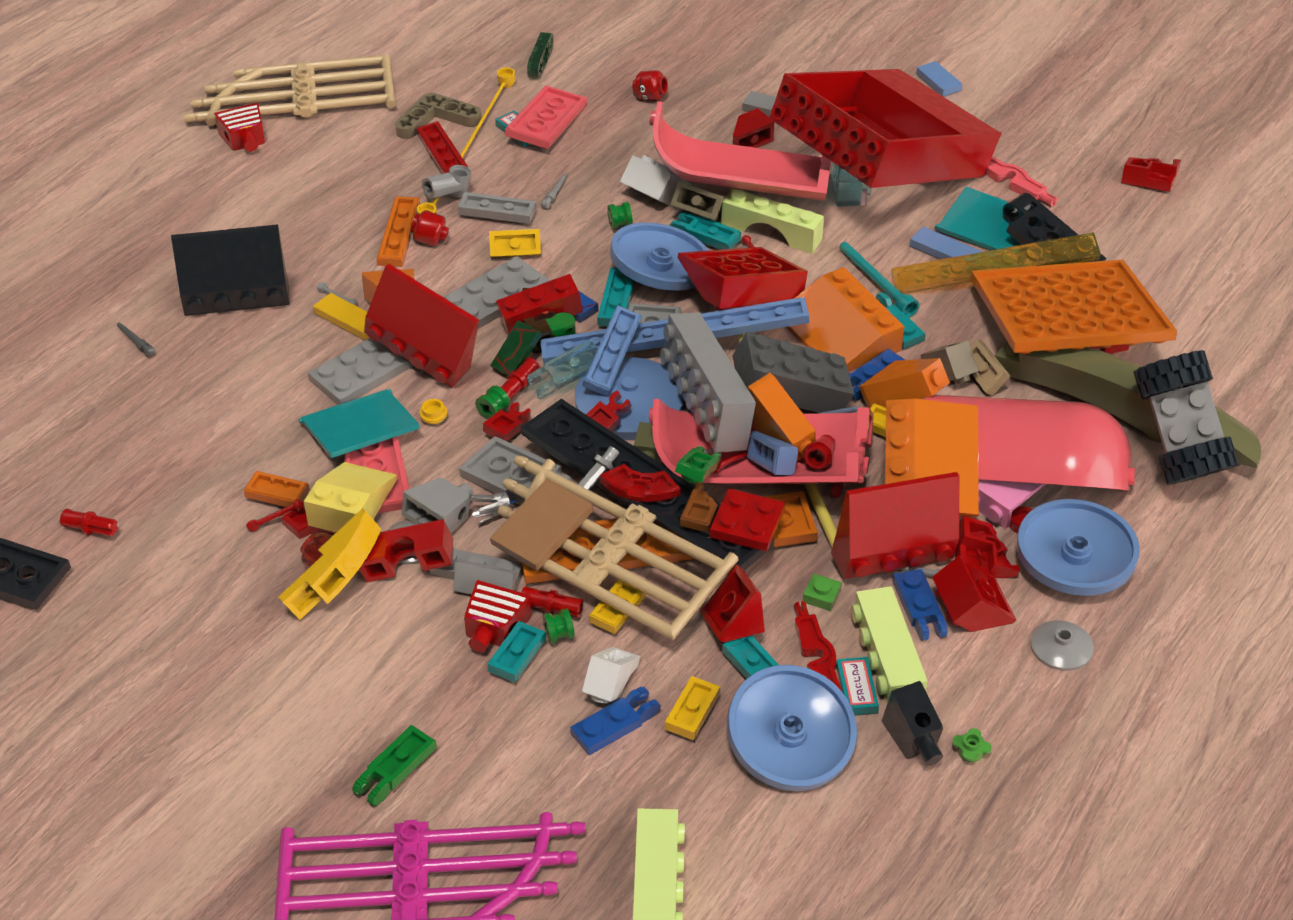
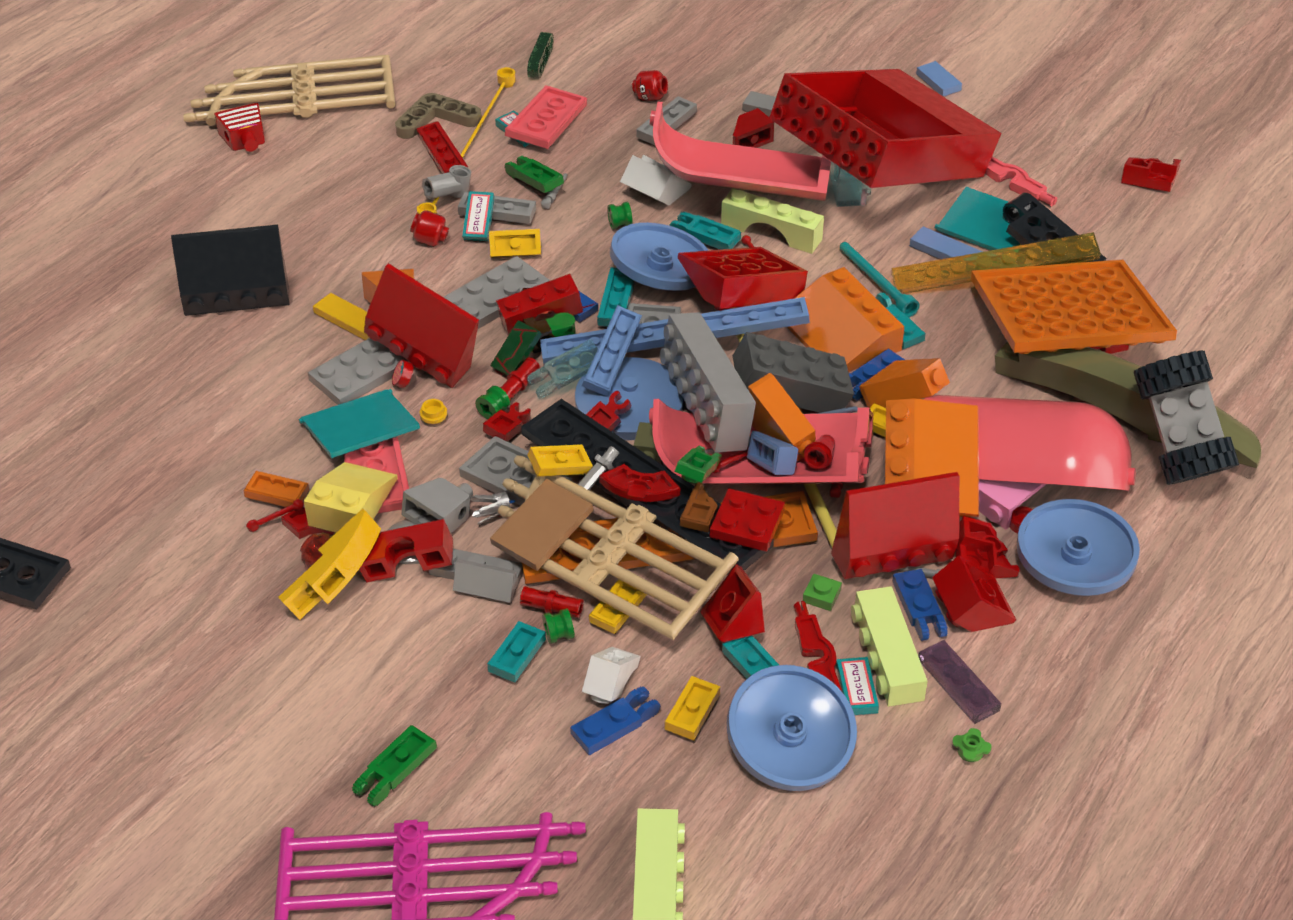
(88, 522): red axle -> none
(141, 344): dark grey piece -> none
(322, 287): light grey hinge -> none
(397, 232): orange tile -> none
(402, 374): none -> red tile
(478, 216): none -> tile
(493, 614): red torso -> none
(534, 174): none -> green hinge
(559, 460): none -> yellow plate
(674, 114): none -> light grey plate
(697, 200): dark tan slope -> none
(914, 723): black torso -> none
(956, 360): dark tan slope -> none
(959, 682): none -> clear purple plate
(991, 372): tan plate -> none
(1062, 645): light grey dish -> none

